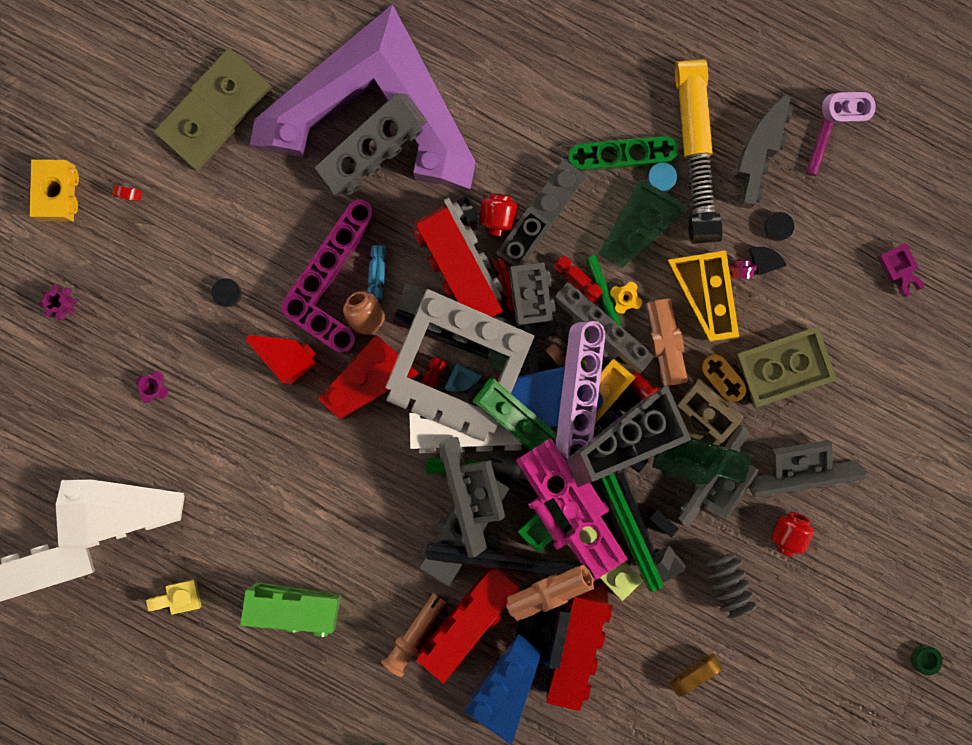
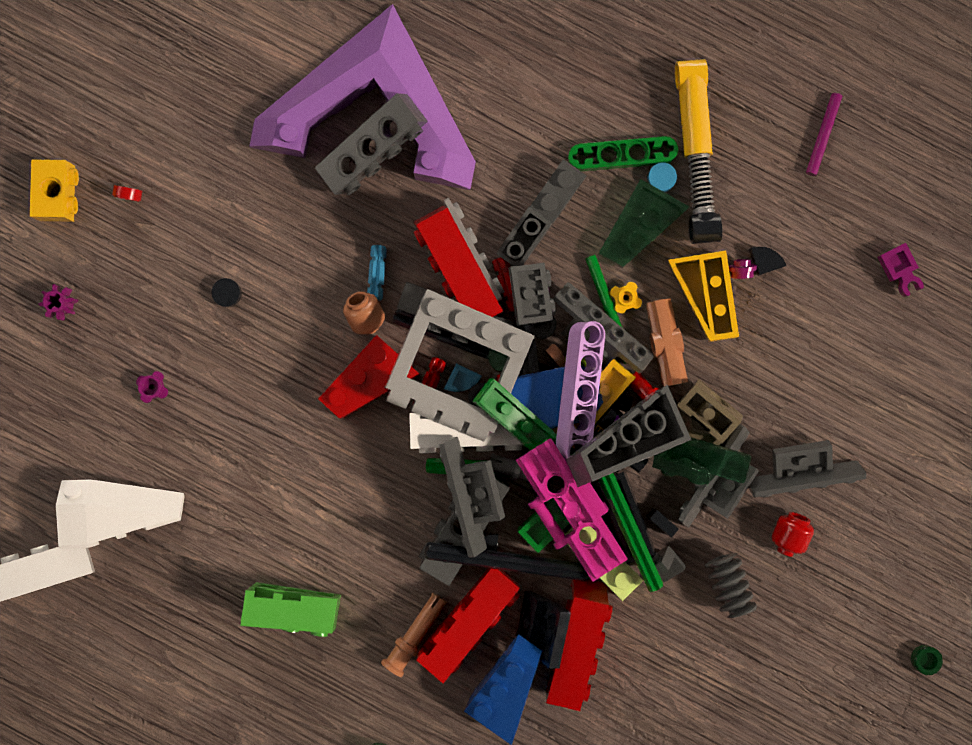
(179, 596): light yellow plate -> none
(194, 130): olive plate -> none
(231, 87): olive plate -> none
(285, 357): red slope -> none
(327, 276): magenta beam -> none
(469, 213): black tile -> none
(498, 213): red head -> none
(550, 592): nougat piece -> none
(578, 278): red axle -> none
(695, 675): pearl gold beam -> none
(727, 373): pearl gold beam -> none
(763, 141): dark grey slope -> none
(779, 226): black tile -> none
(786, 367): olive plate -> none
(848, 107): lavender plate -> none

